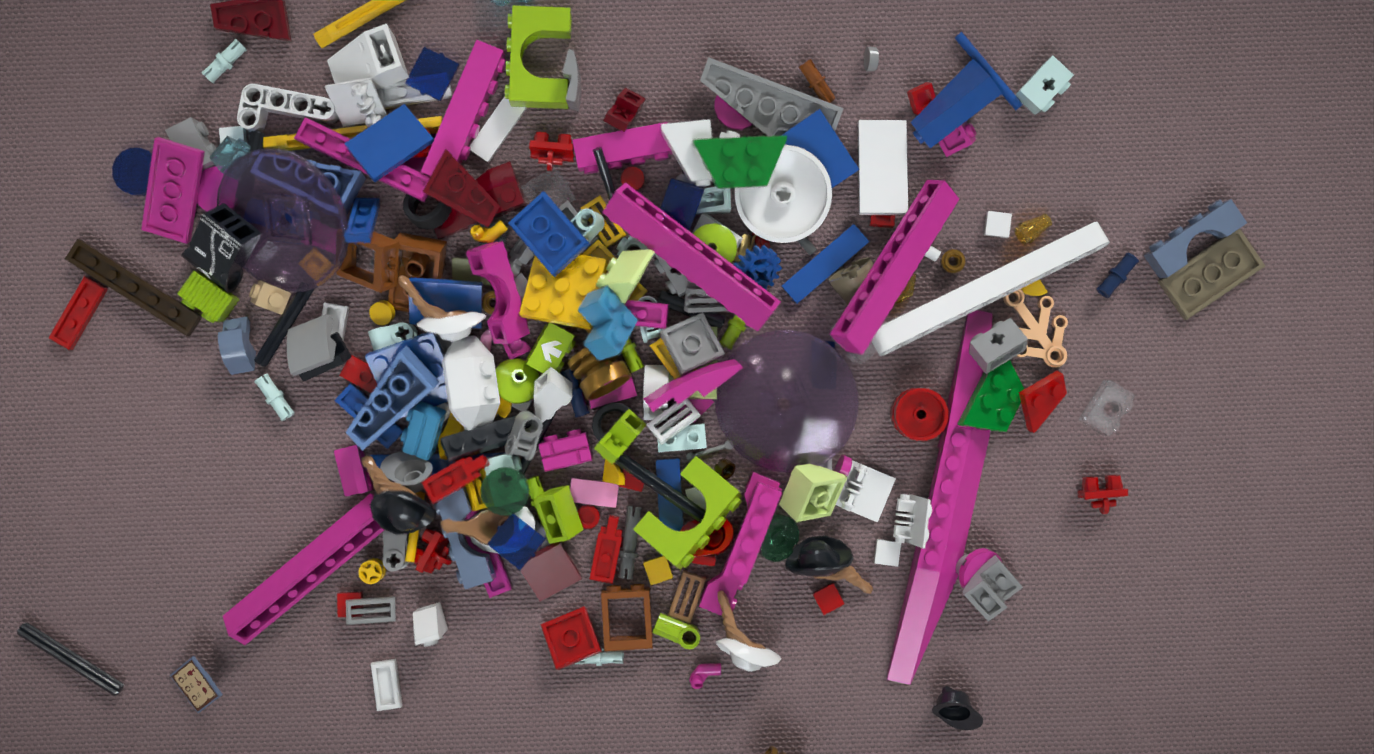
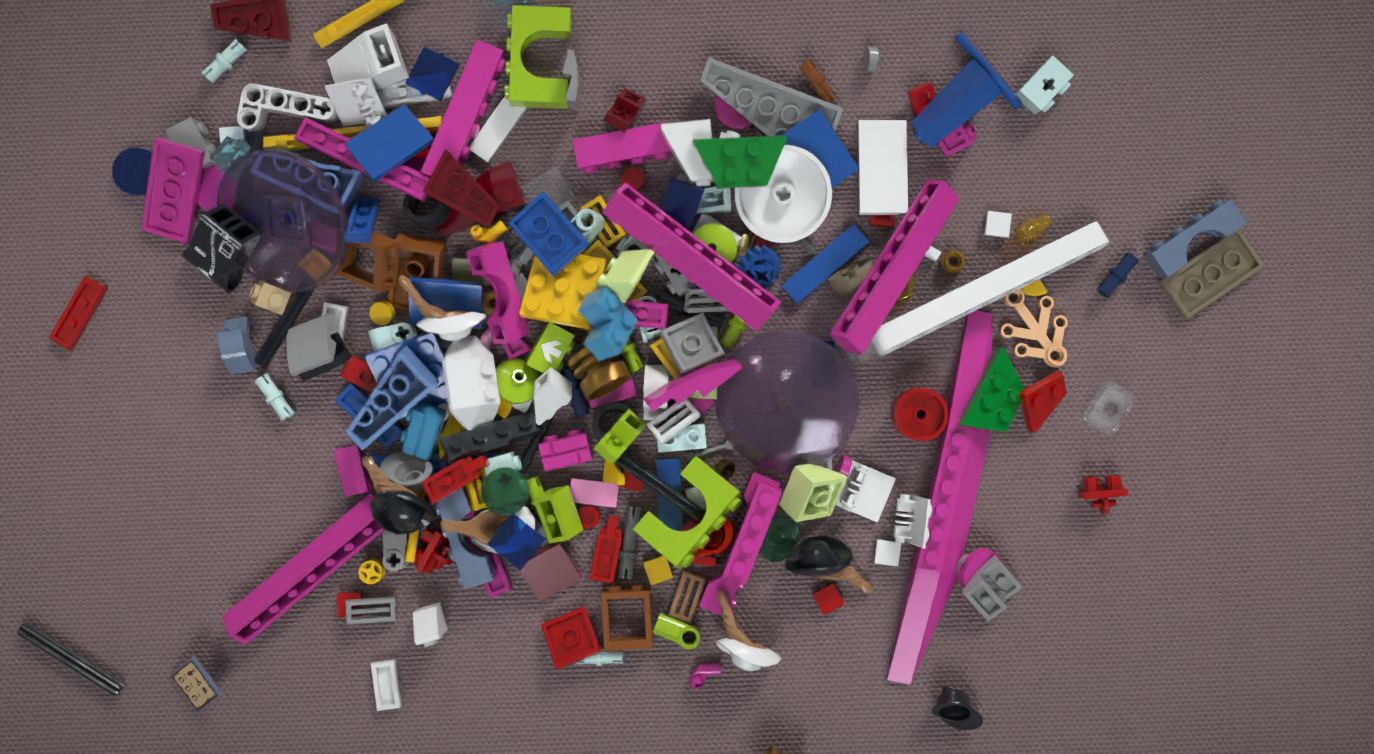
(133, 287): dark brown plate -> none
(208, 297): lime brick -> none
(521, 440): light grey piece -> none
(551, 152): red hips -> none
(604, 172): black bar -> none
(993, 355): light grey brick -> none

